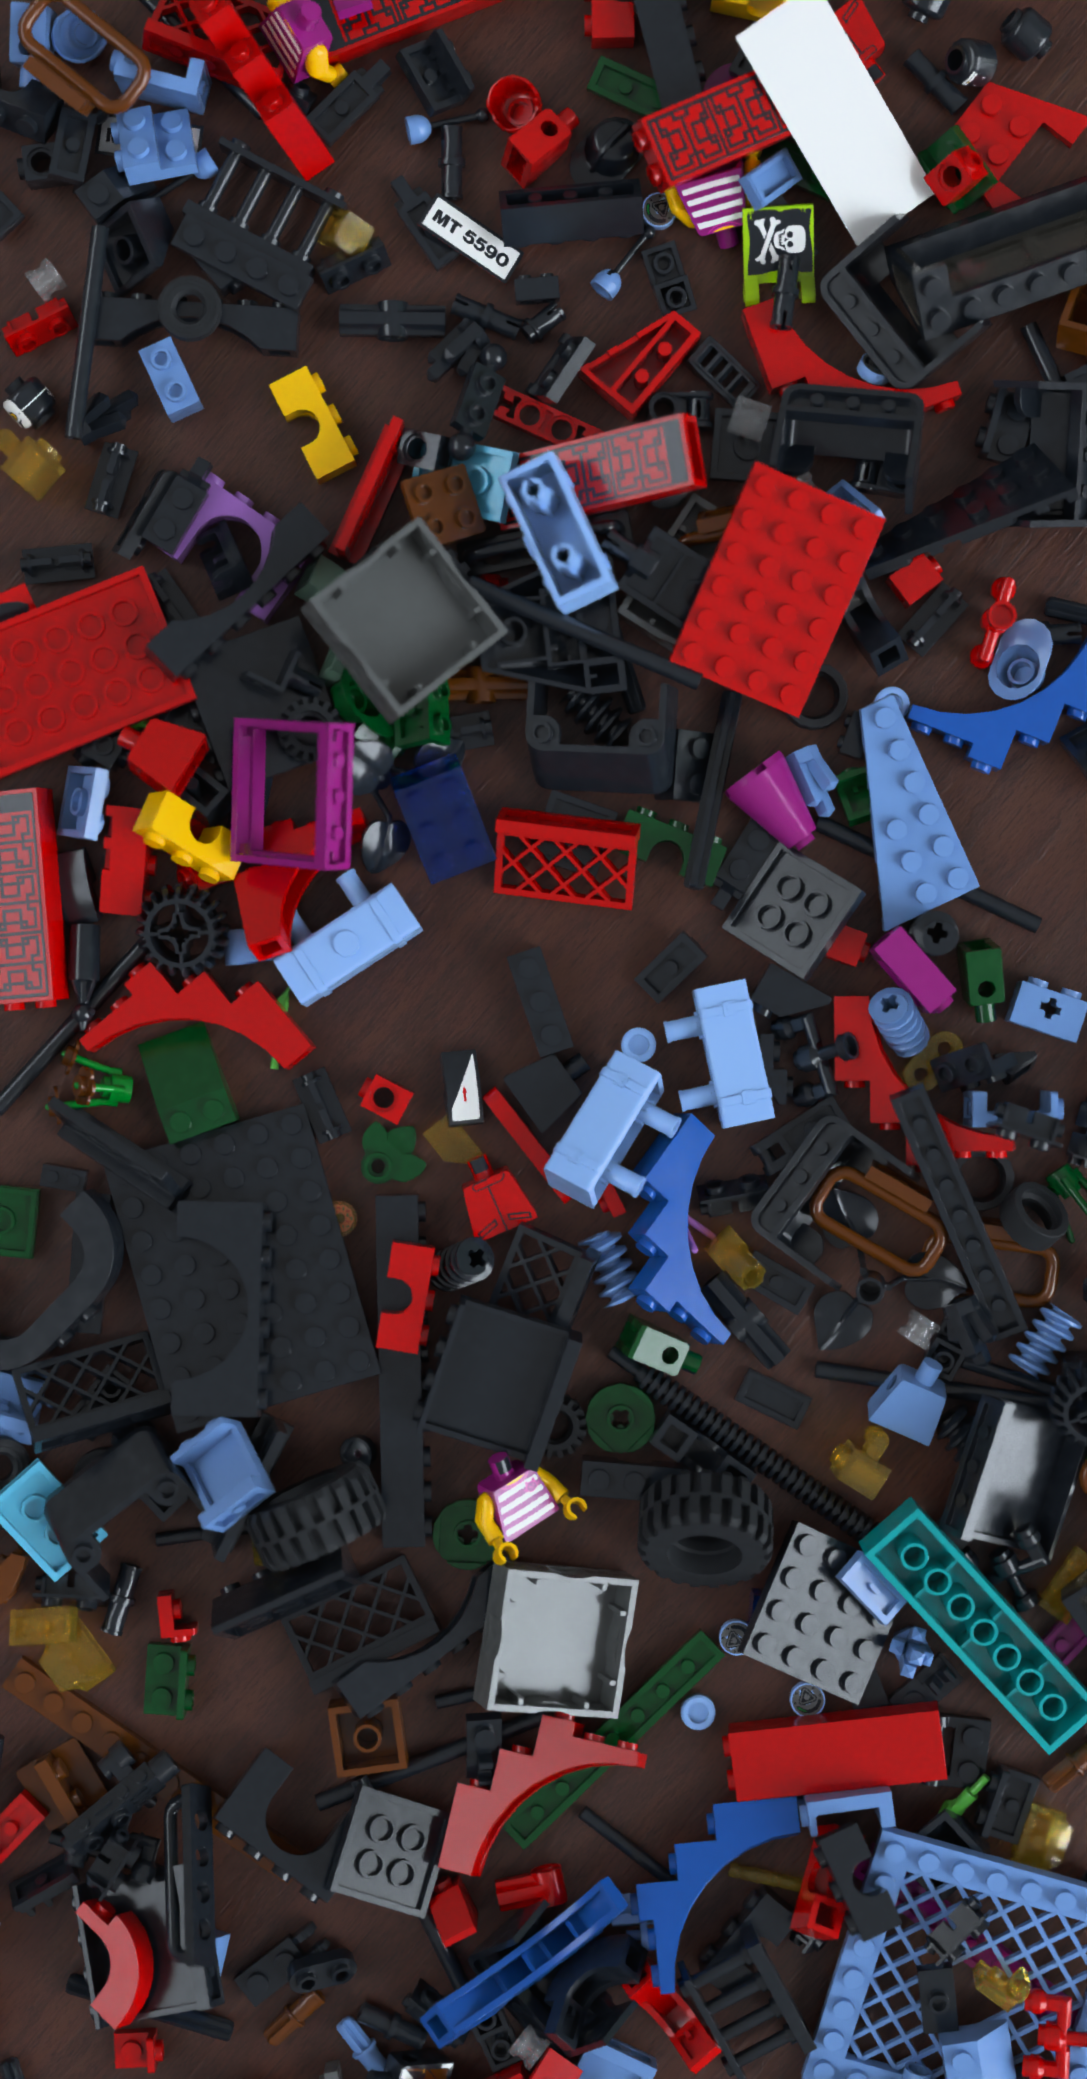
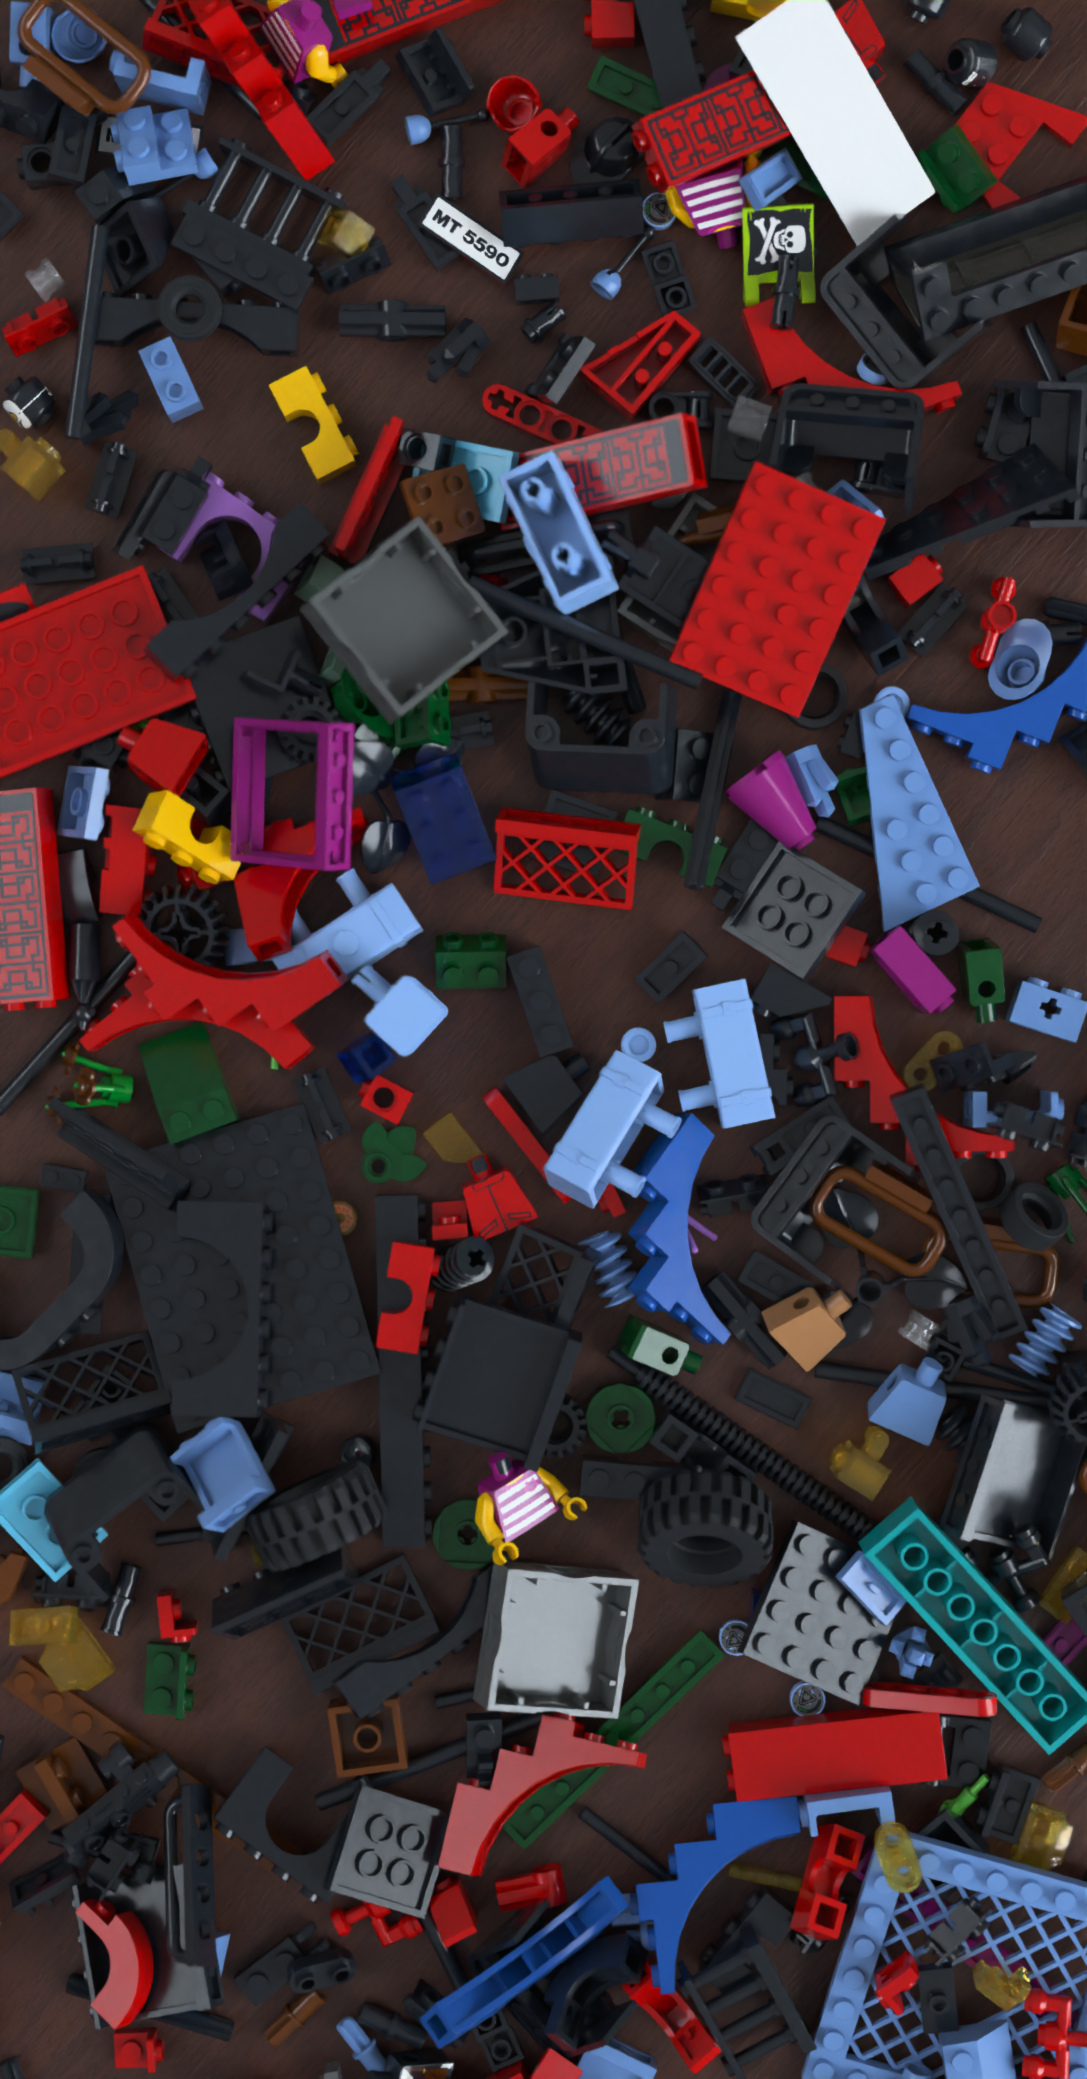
(223, 993): none -> red arch
(366, 1057): none -> clear blue brick
(402, 1012): none -> light blue piece
(407, 1927): none -> red piece
(449, 1220): none -> red bracket
(462, 1088): slope -> none
(470, 961): none -> dark green bracket
(477, 402): black plate -> none
(486, 316): black pin -> none
(529, 2047): clear wheel -> none
(697, 1711): light blue tile -> none
(733, 1256): clear yellow piece -> none
(808, 1324): none -> medium nougat torso
(867, 1912): black arch -> none
(895, 1978): none -> red bracket
(896, 1855): none -> clear yellow plate
(899, 1021): medium blue piece -> none
(930, 1699): none -> red beam
(944, 180): red brick -> none

